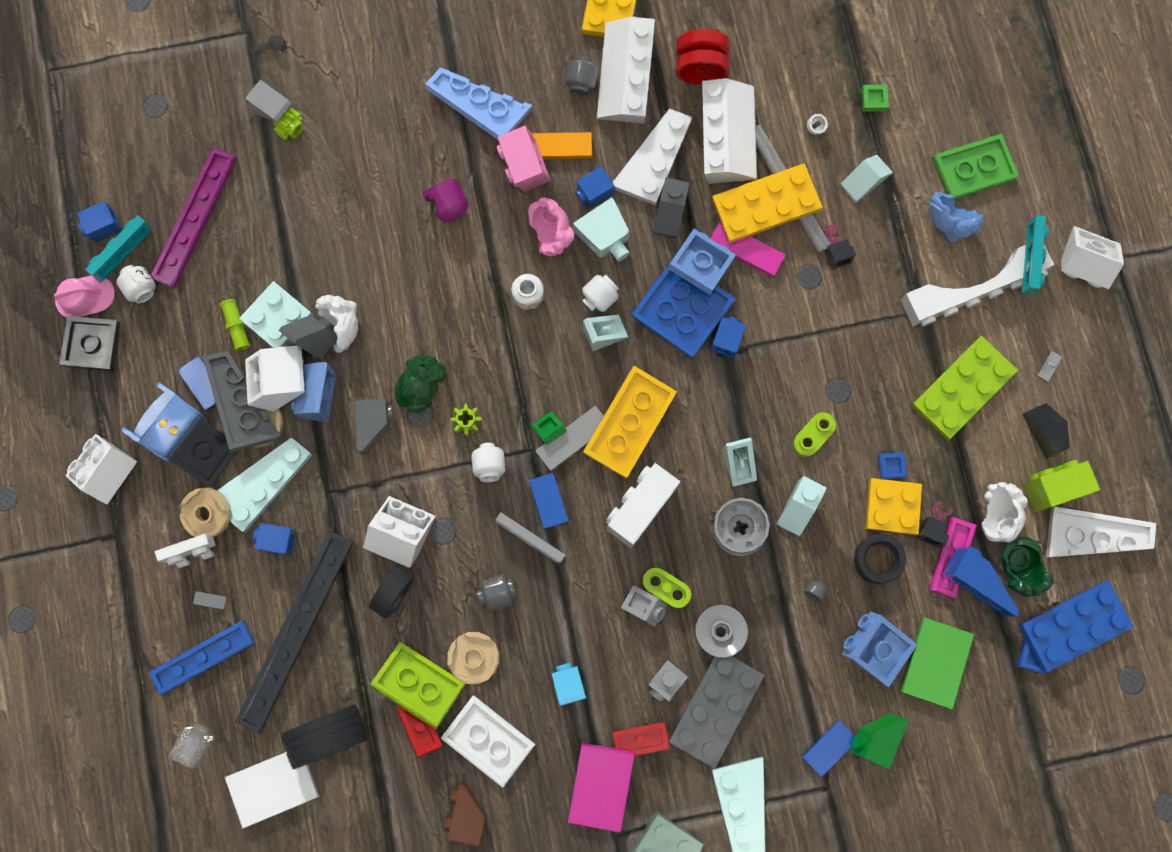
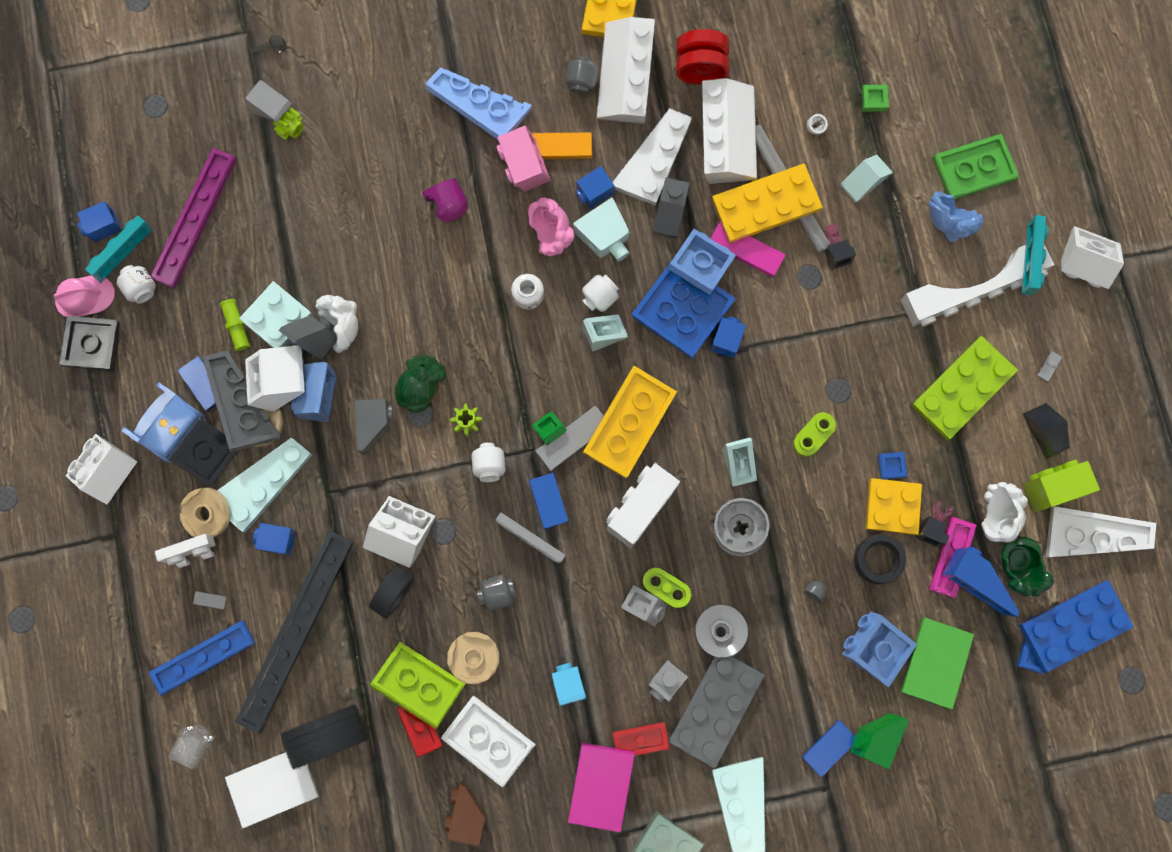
(801, 505): light aqua slope -> none

